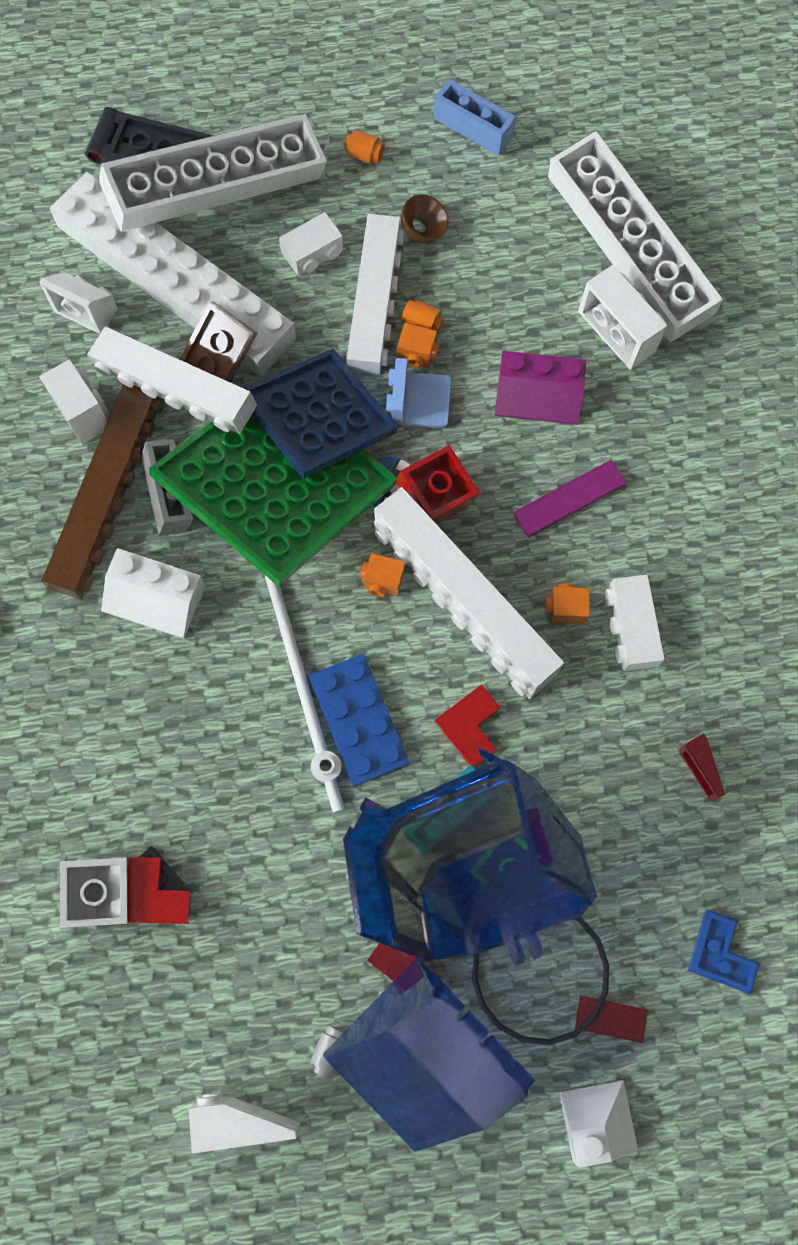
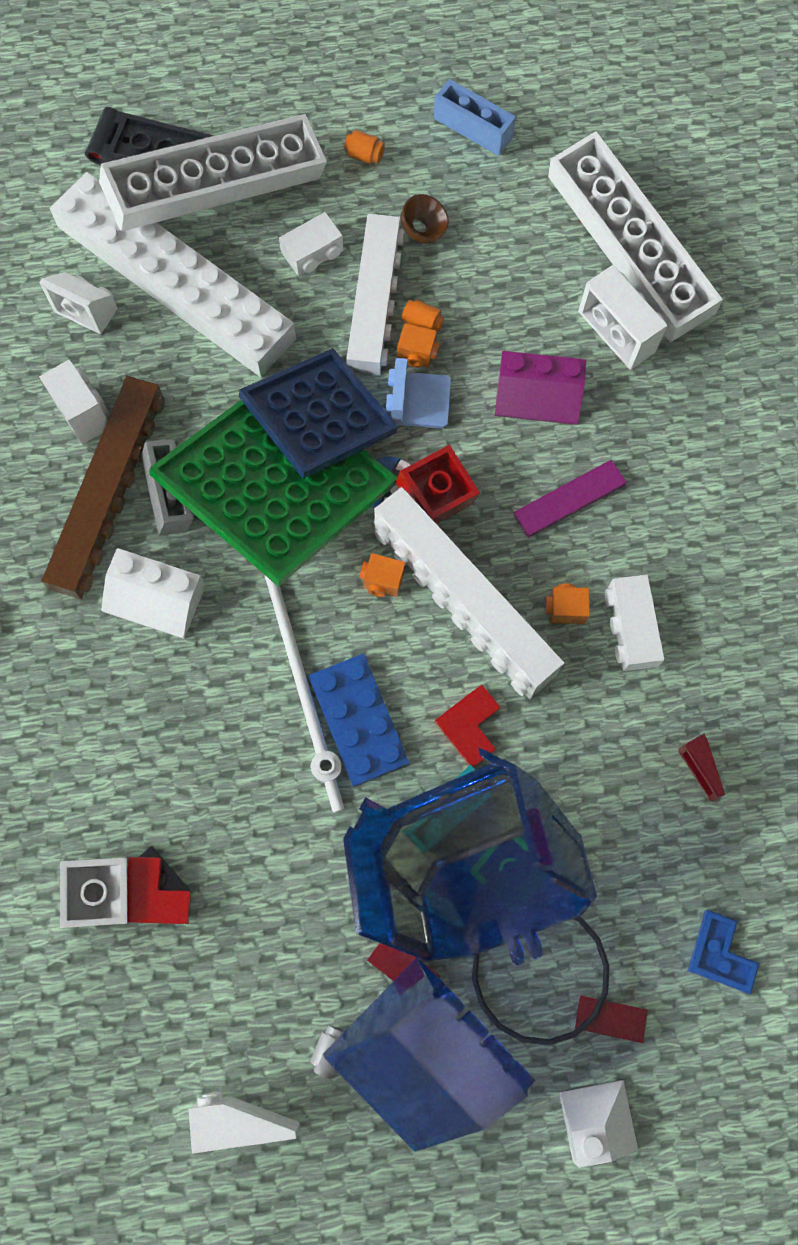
(172, 380): white brick -> none
(218, 343): tile -> none

